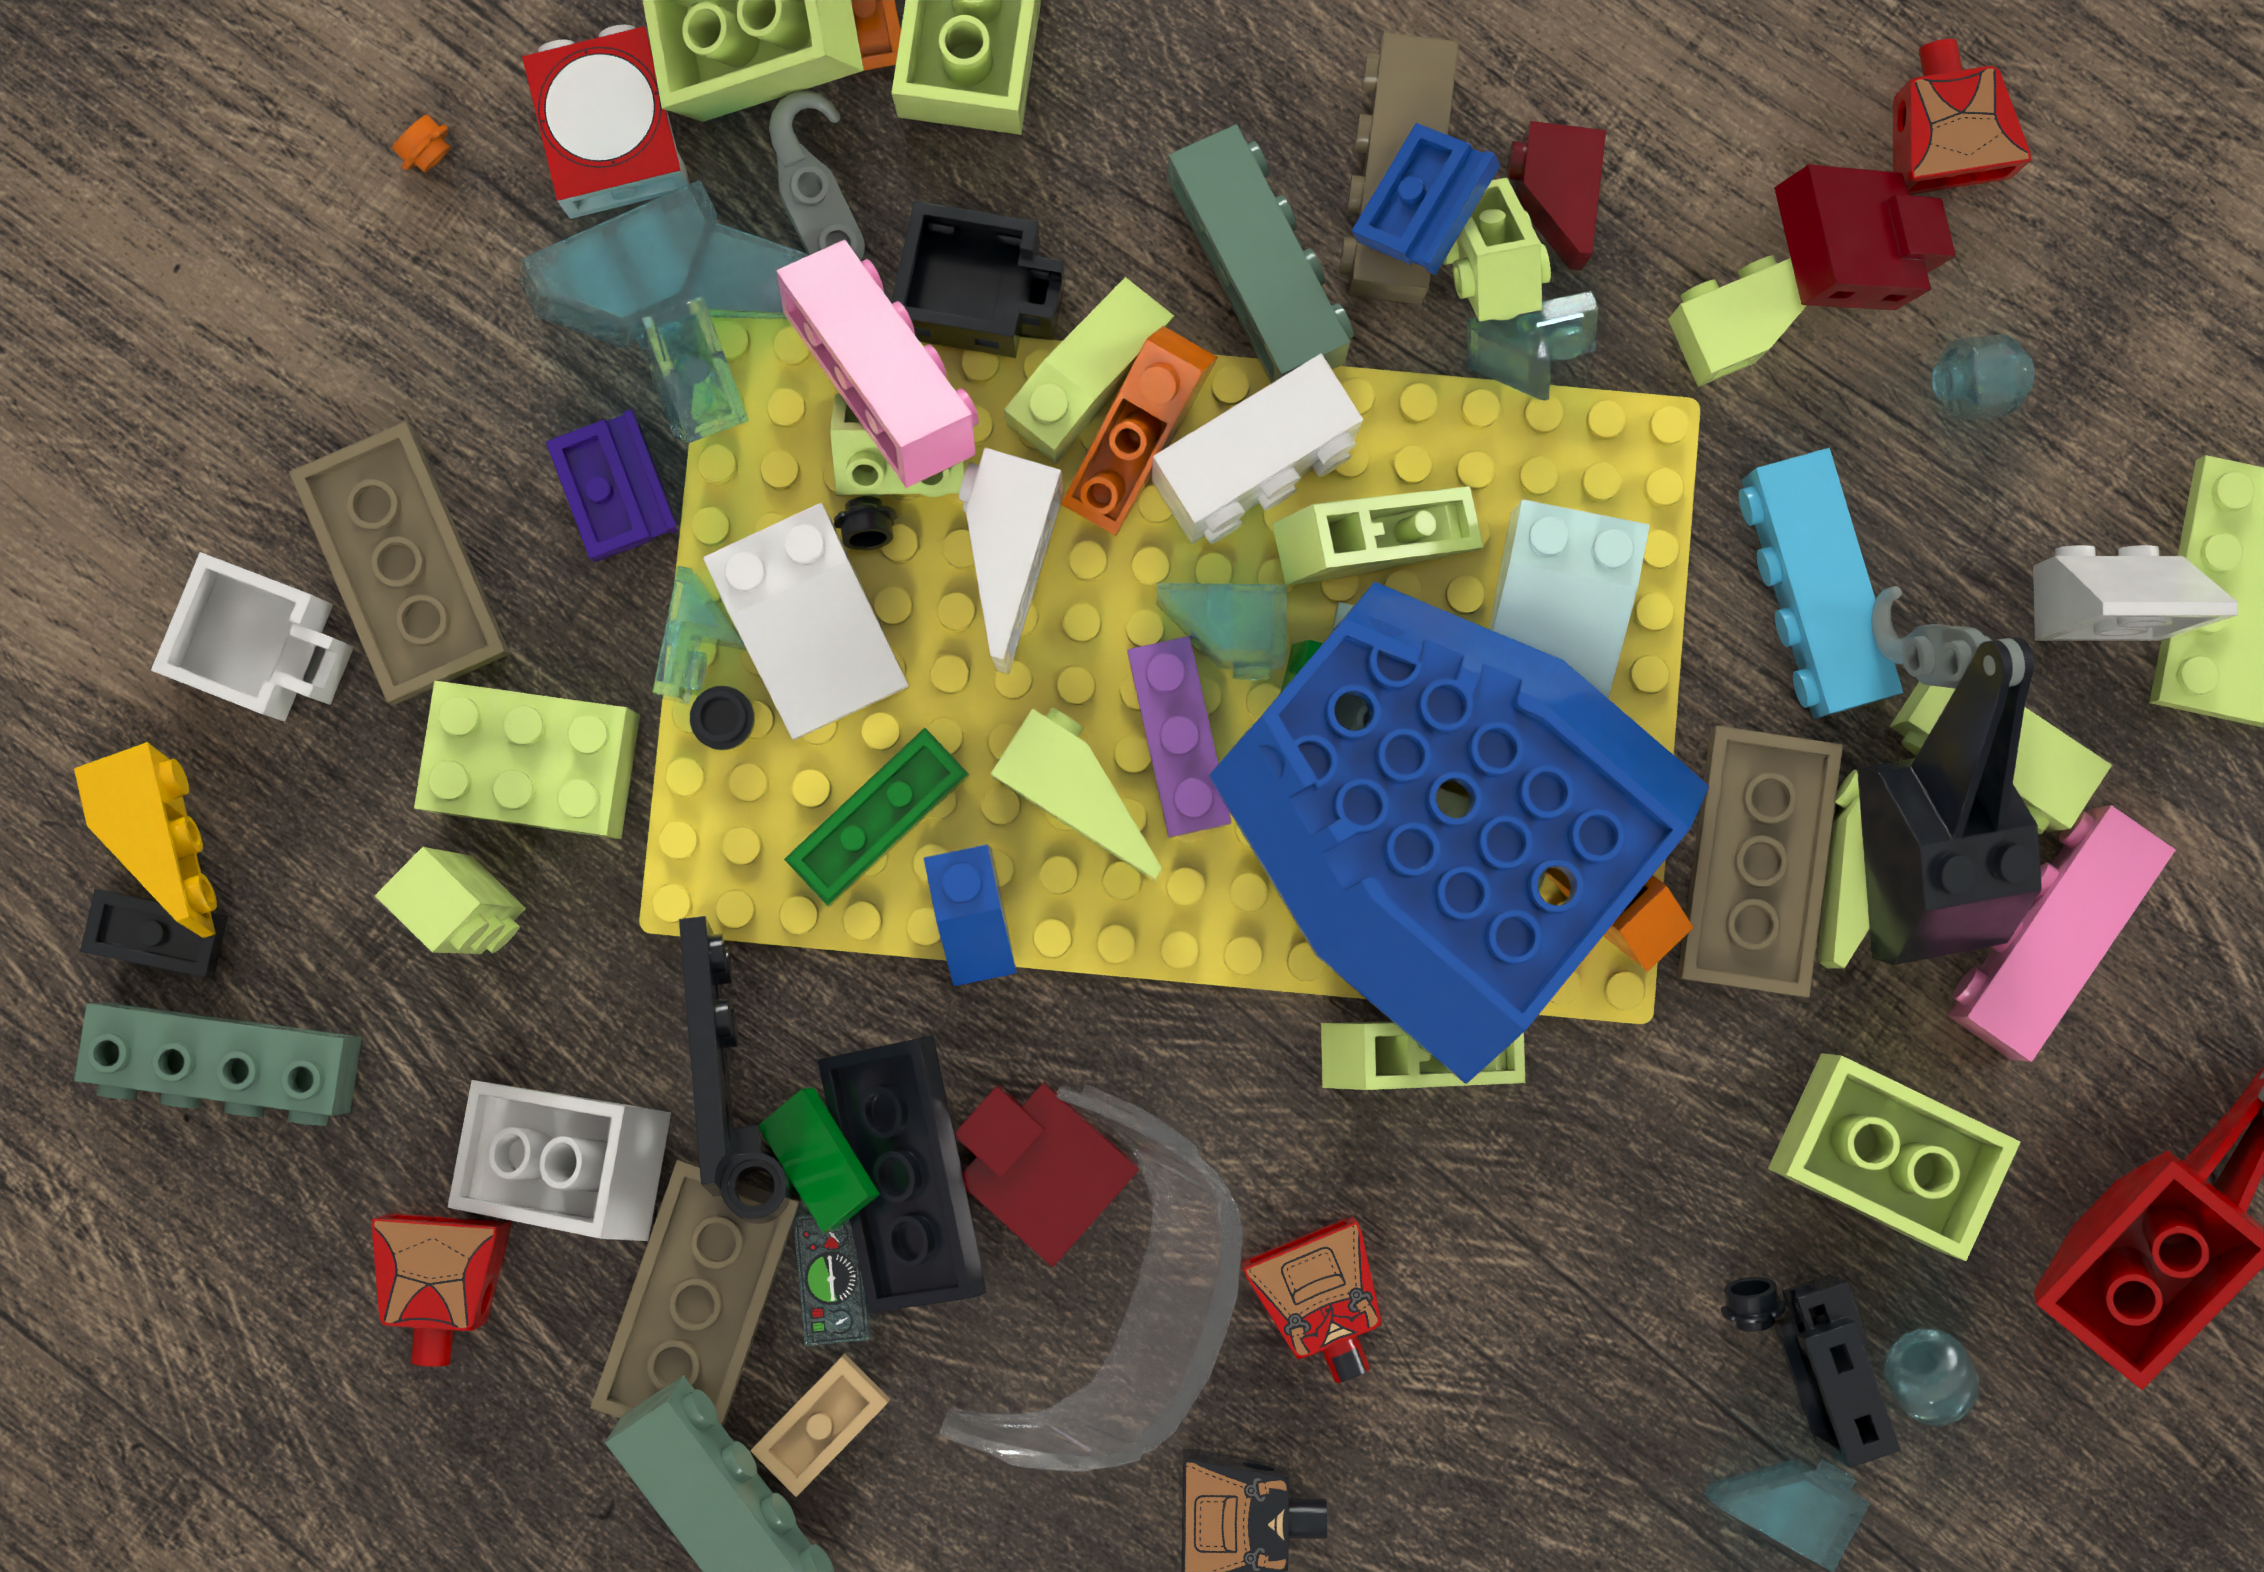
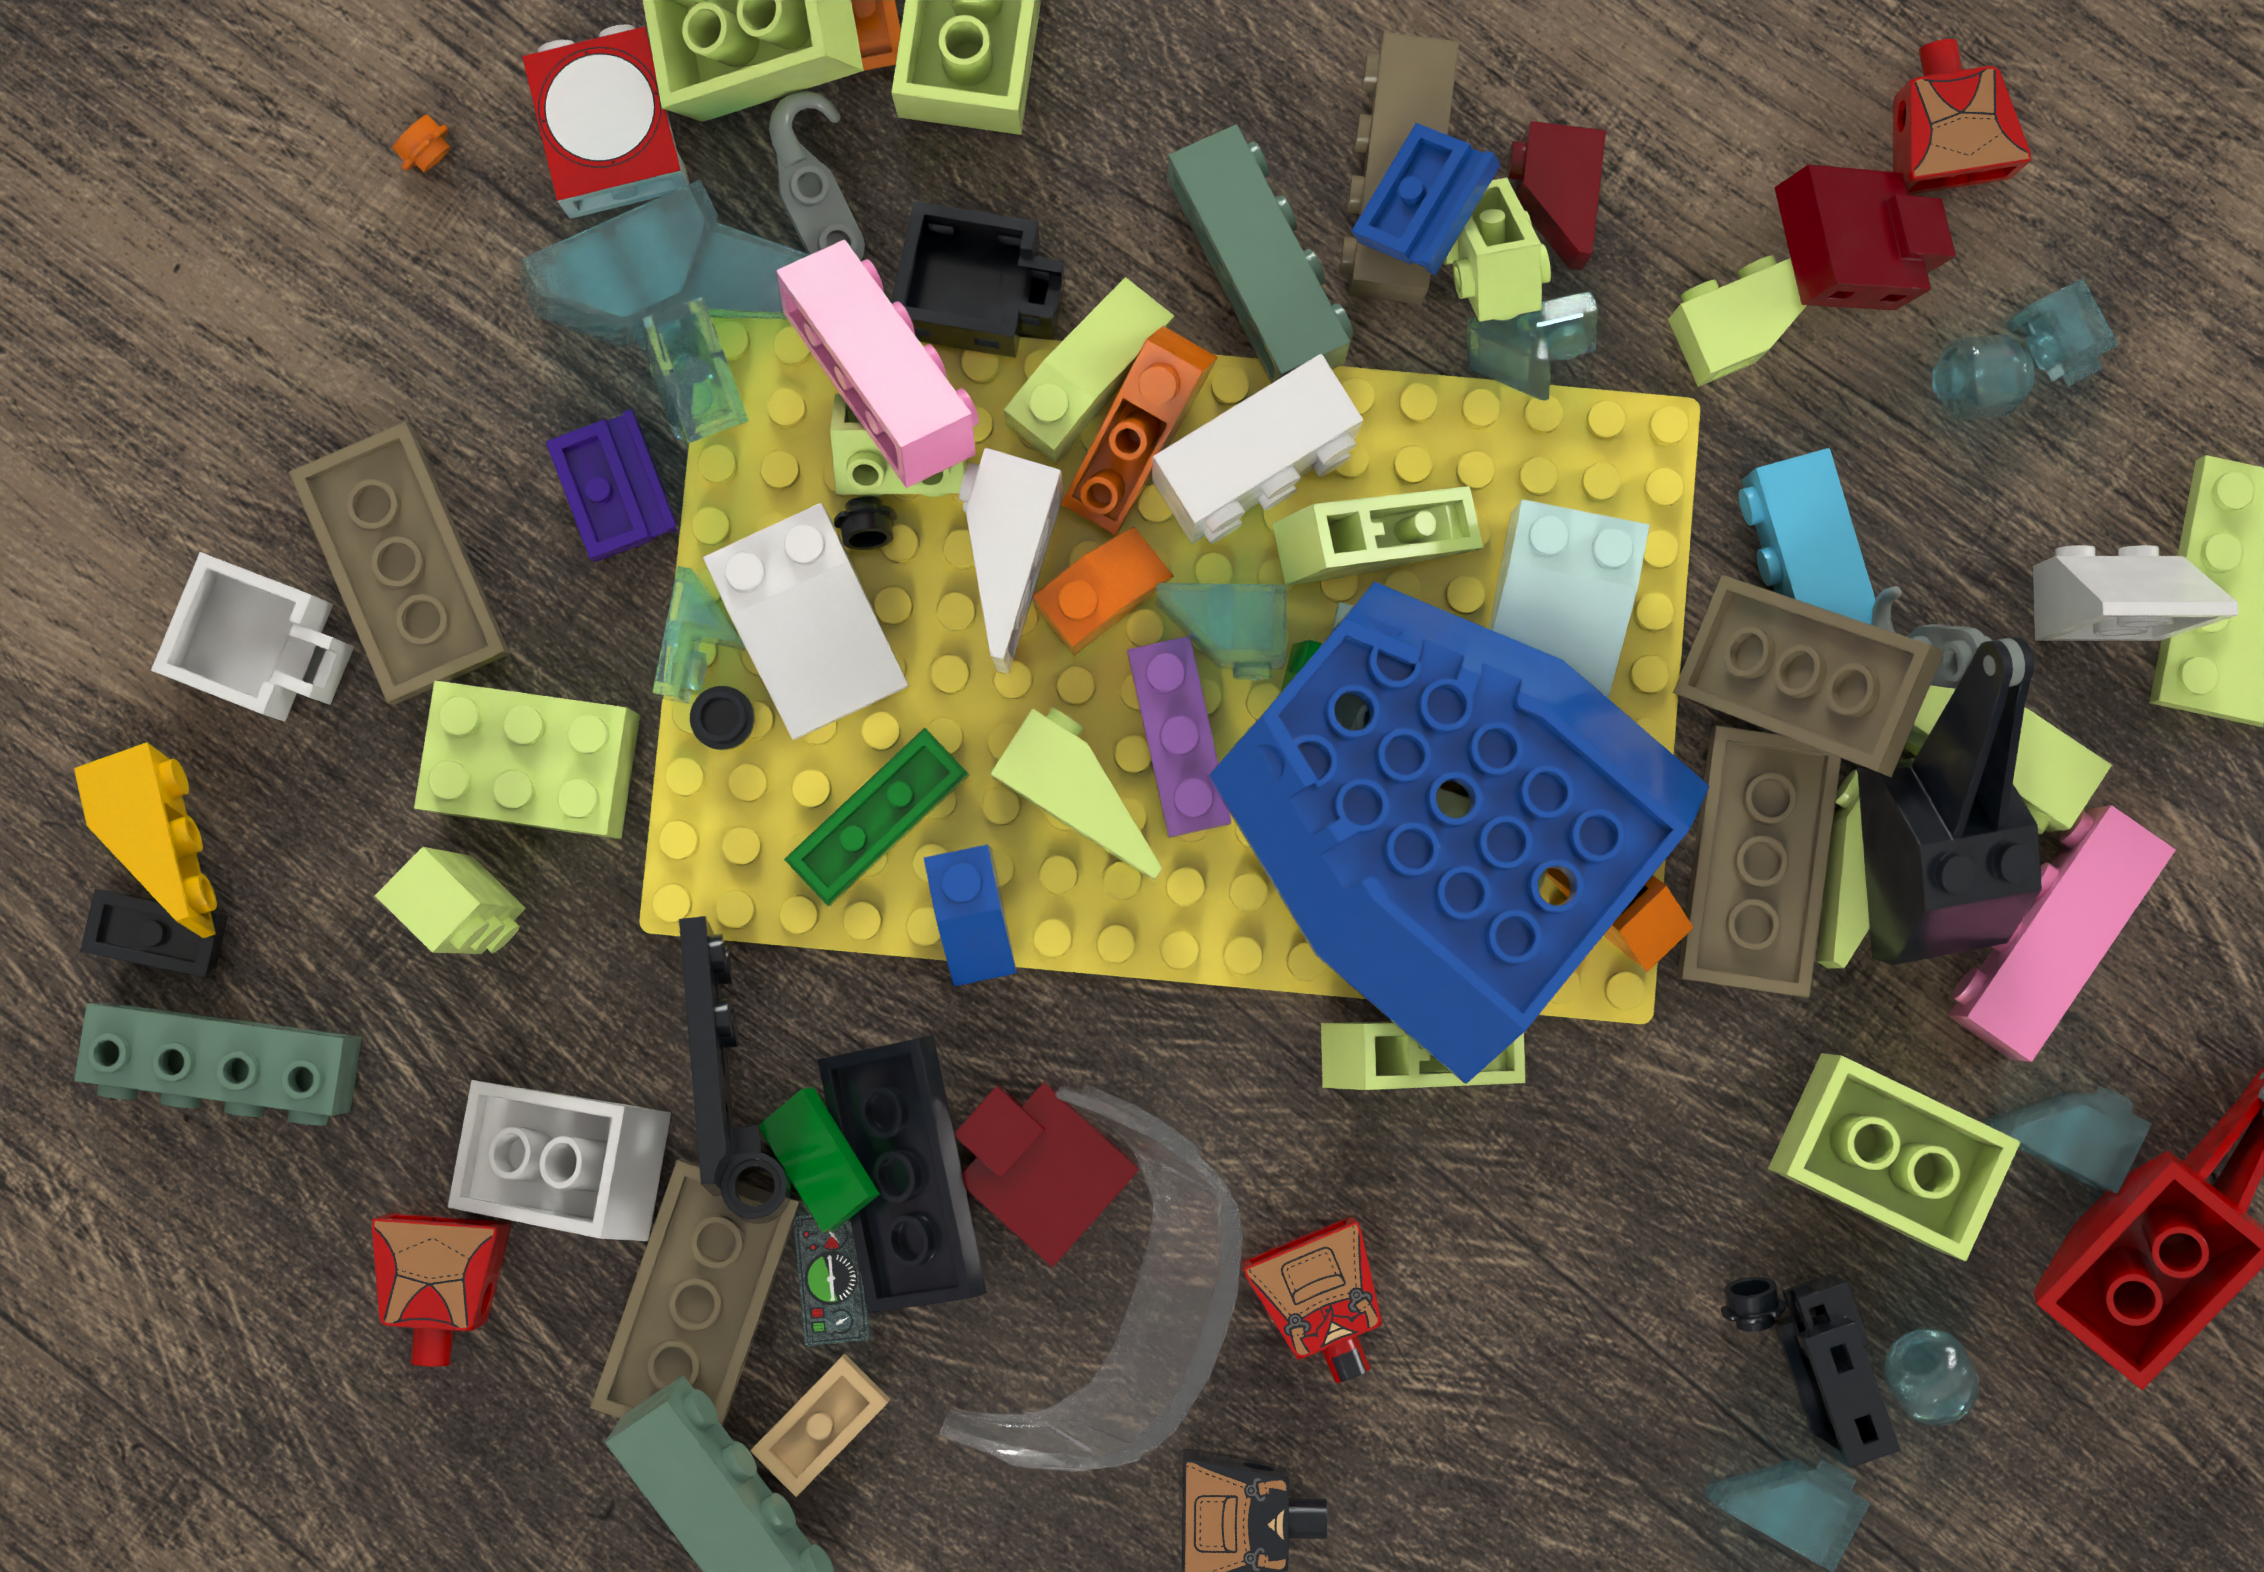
(1101, 589): none -> orange slope
(1809, 674): none -> dark tan plate
(2066, 333): none -> clear light blue brick
(2079, 1134): none -> clear light blue slope

